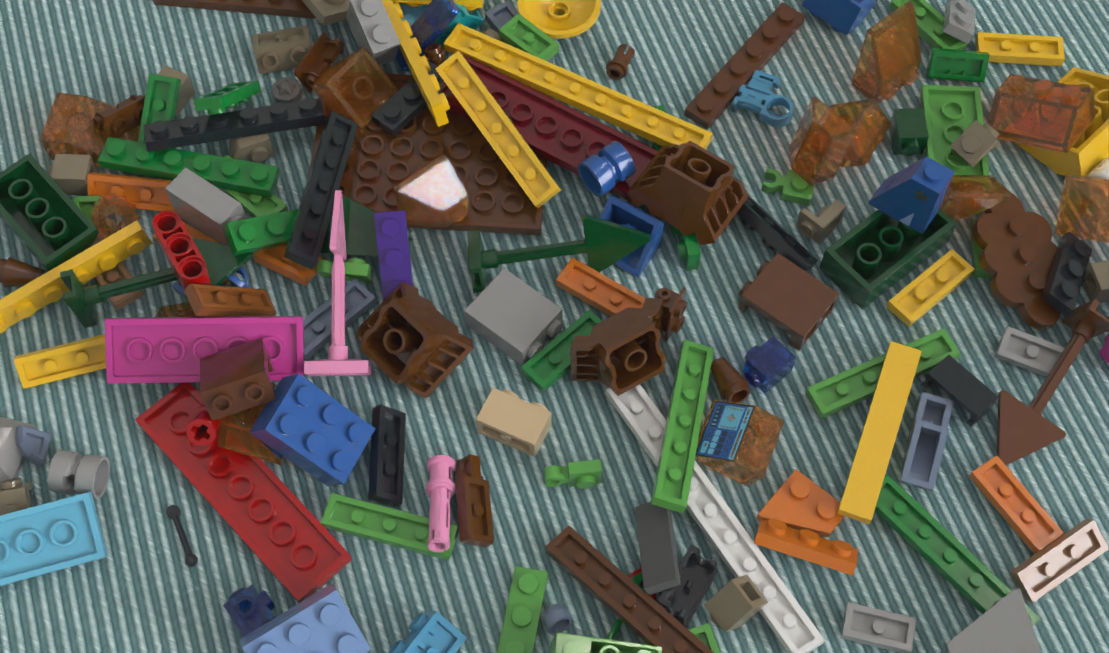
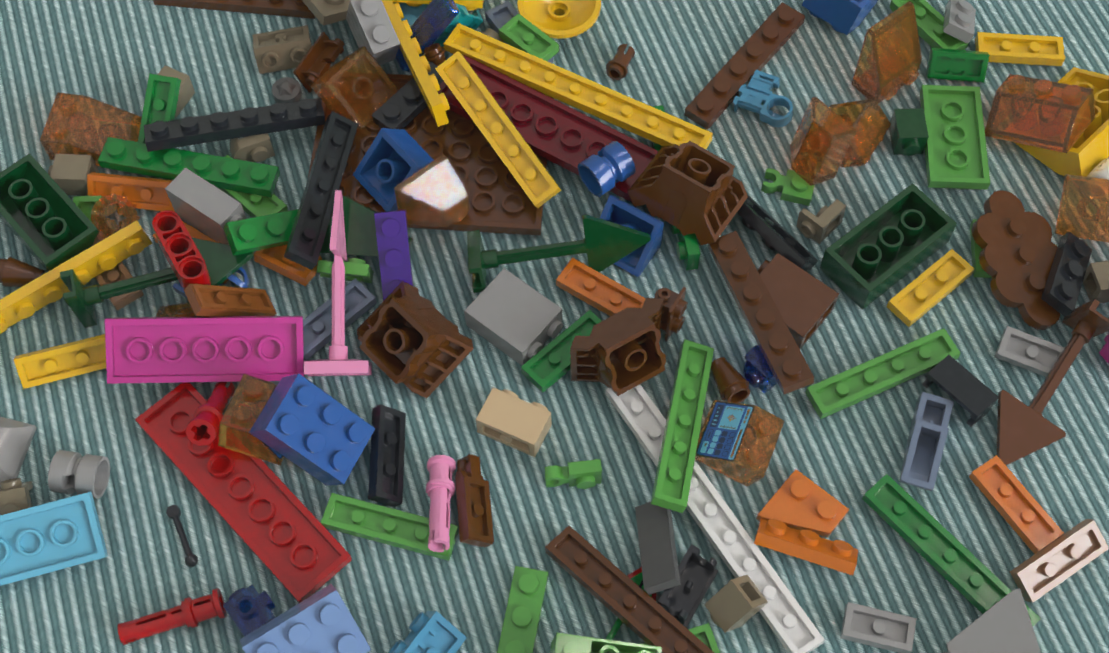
(33, 444): sand blue tile -> none
(124, 118): reddish brown hinge -> none
(188, 613): none -> red pin
(227, 97): green plate -> none
(236, 379): reddish brown panel -> none
(388, 163): none -> blue slope
(556, 619): sand blue hinge -> none
(761, 313): none -> reddish brown plate
(879, 433): yellow tile -> none
(914, 193): blue slope -> none
(972, 195): clear orange slope -> none
(976, 142): dark tan bracket -> none

